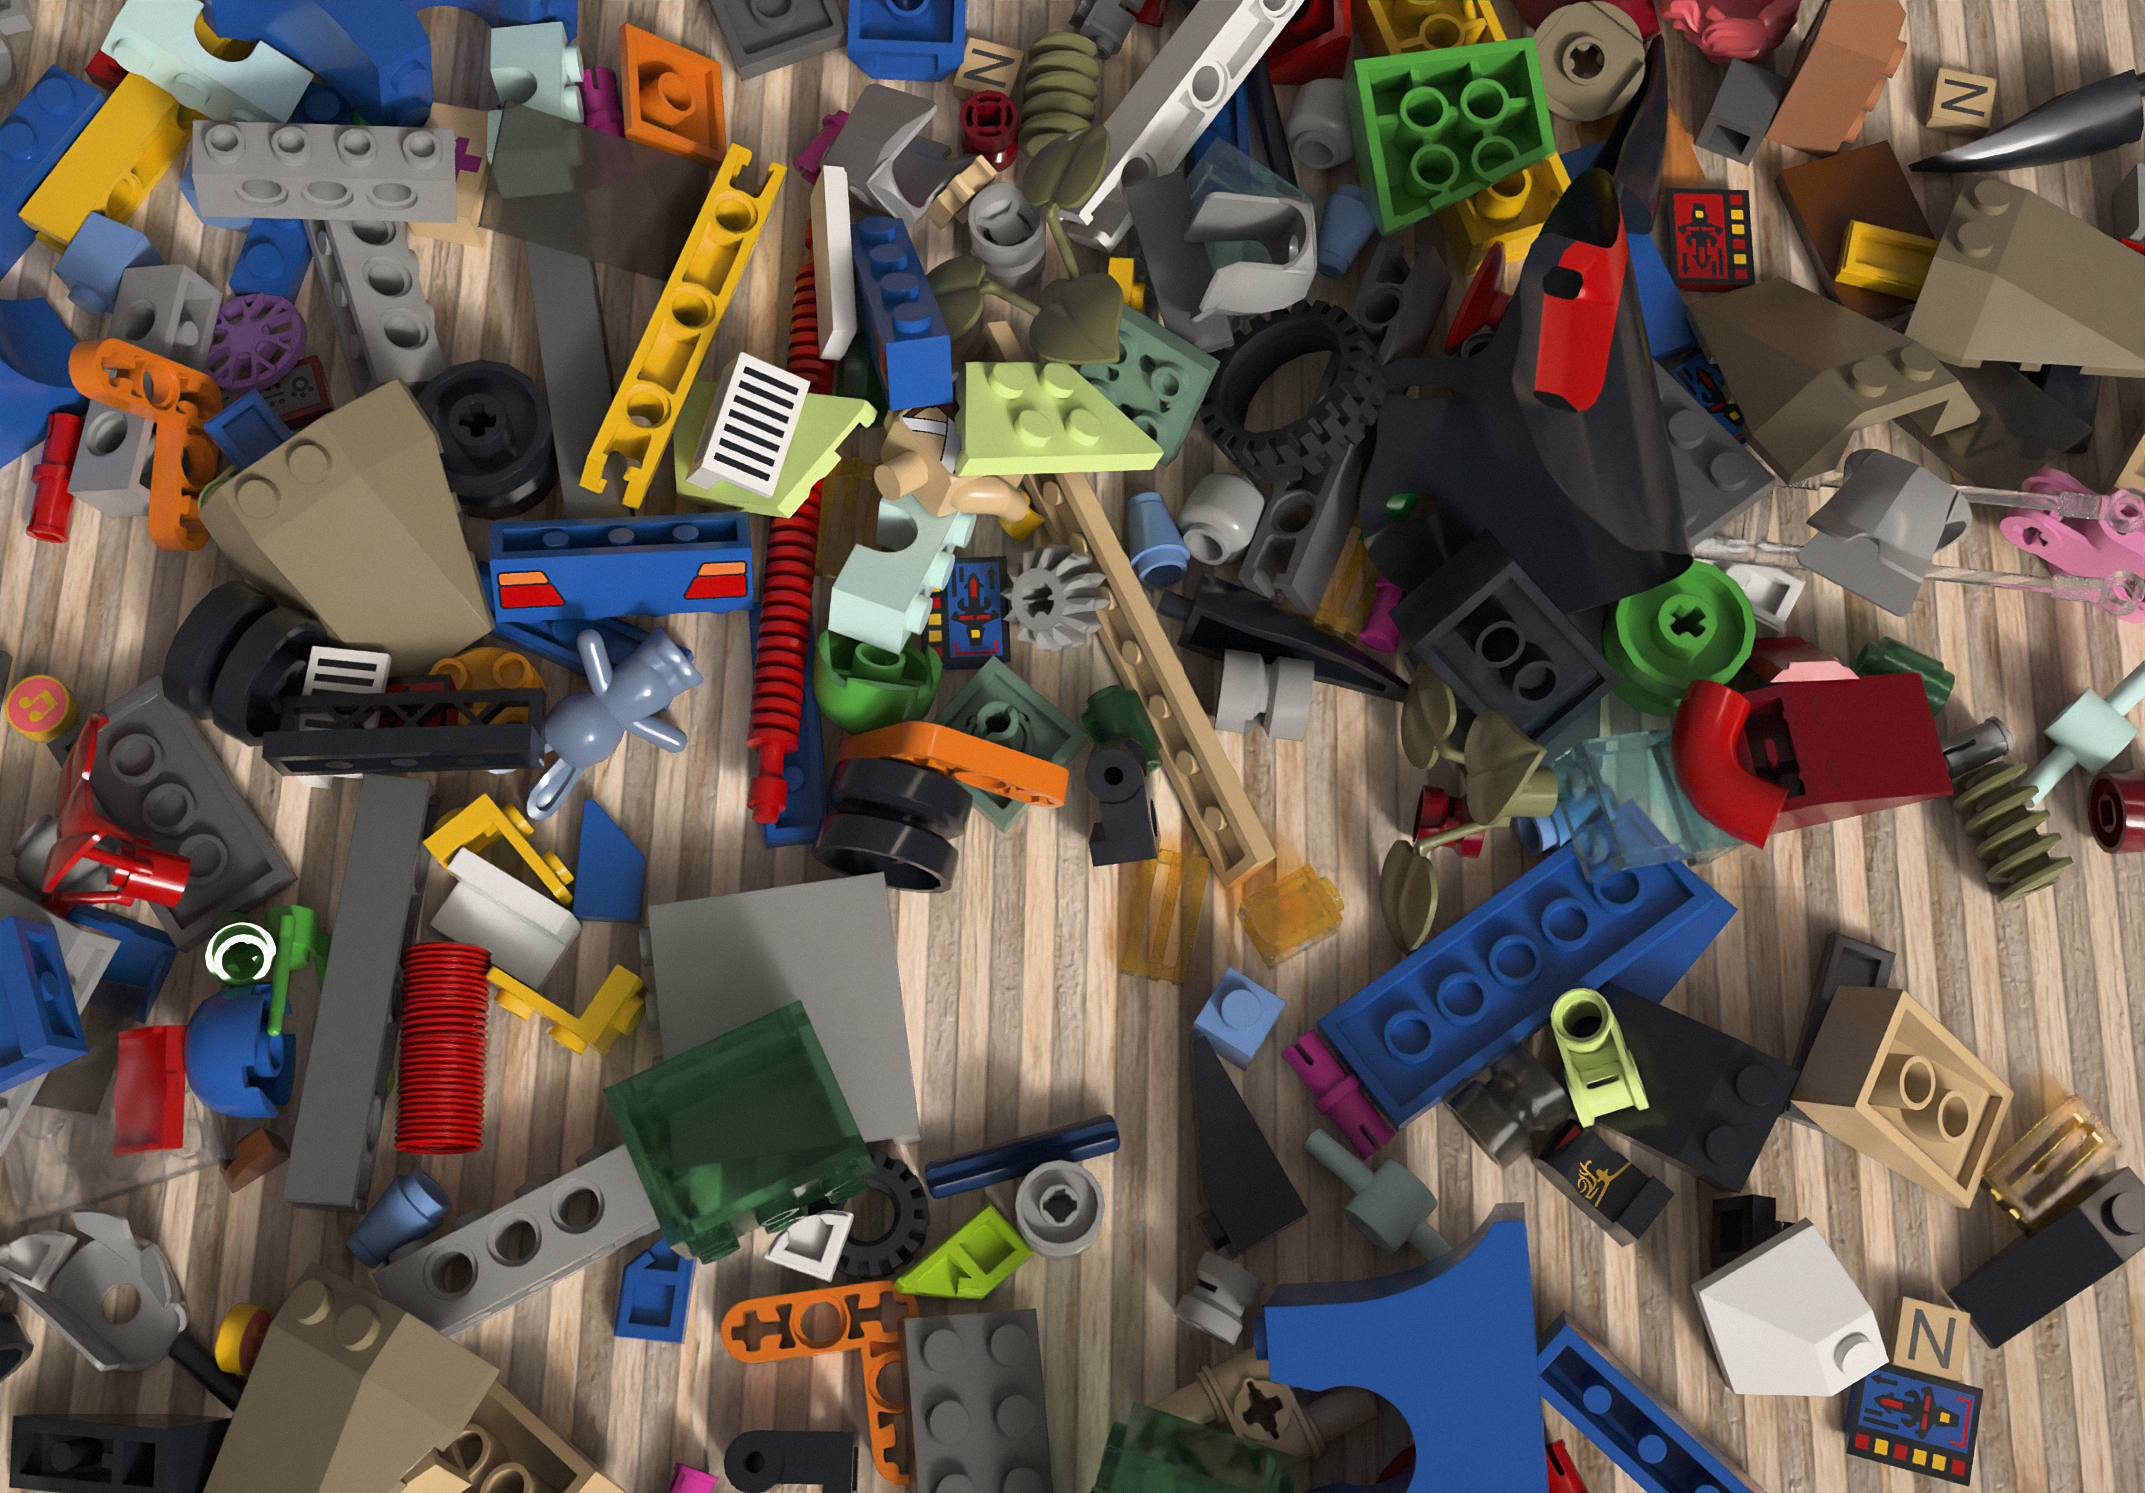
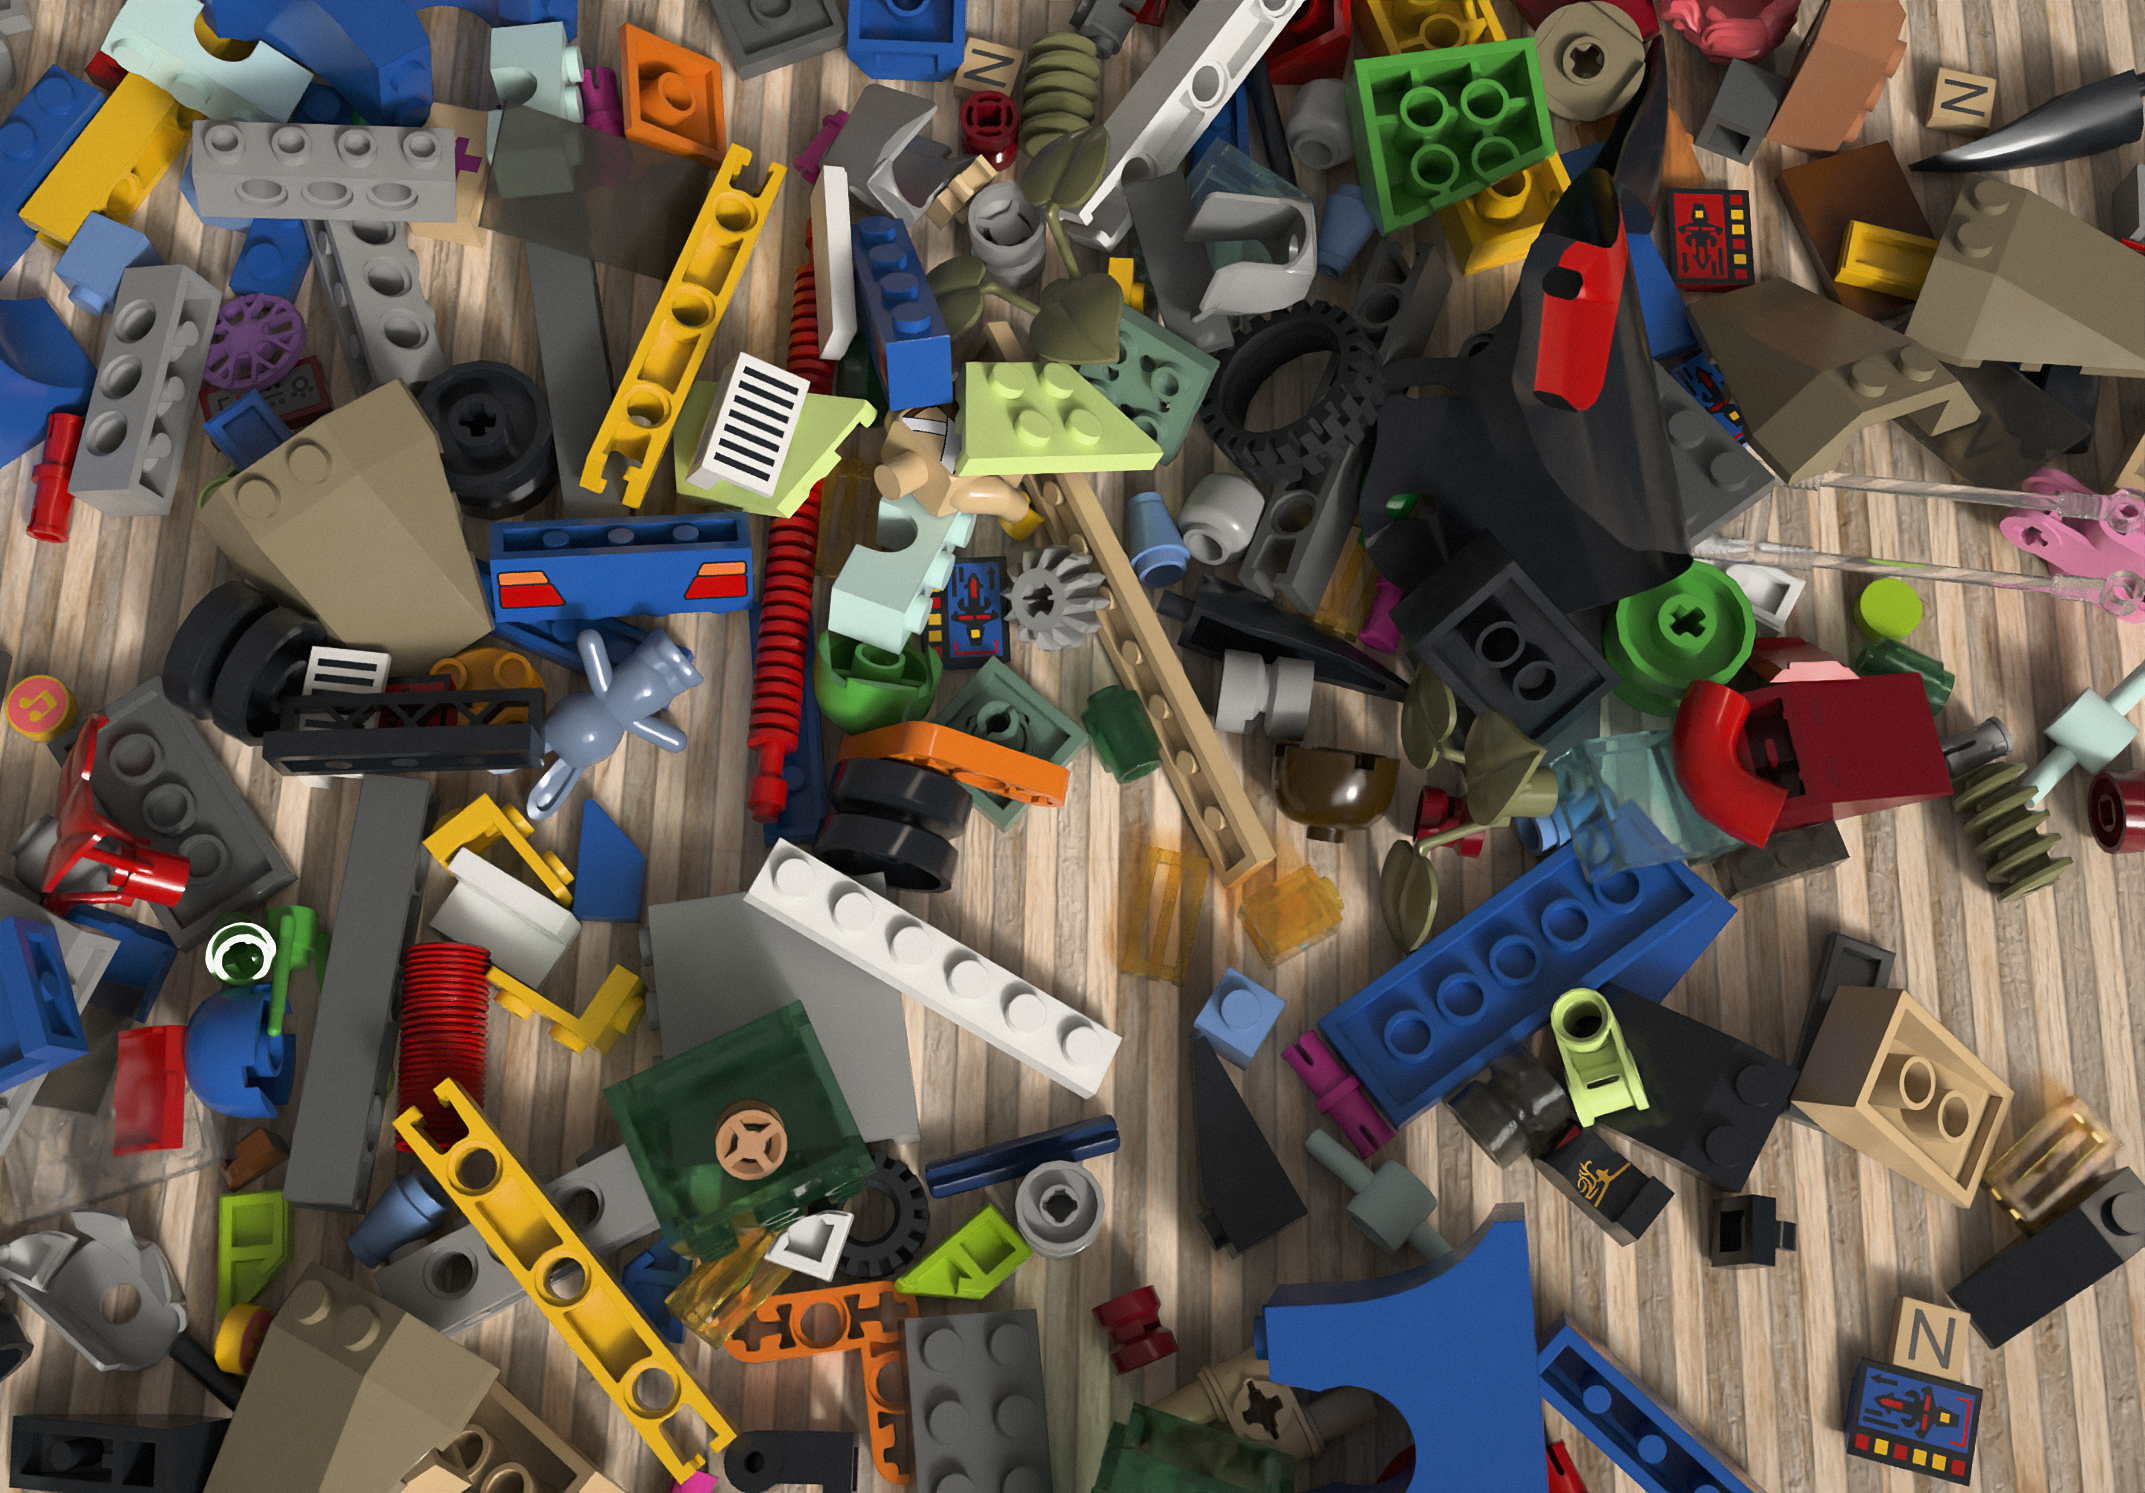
(171, 516): orange beam -> none
(253, 1245): none -> lime tile
(534, 1234): none -> yellow piece
(712, 1283): none -> clear yellow tile
(755, 1151): none -> medium nougat wheel
(933, 968): none -> white plate
(1122, 782): black leg -> none
(1134, 1330): none -> dark red wheel
(1219, 1298): light grey wheel -> none
(1331, 788): none -> dark brown cylinder
(1483, 301): red dish -> none
(1781, 860): none -> clear smoke piece
(1789, 1319): white slope -> none
(1884, 529): light grey piece -> none
(1887, 609): none -> lime tile

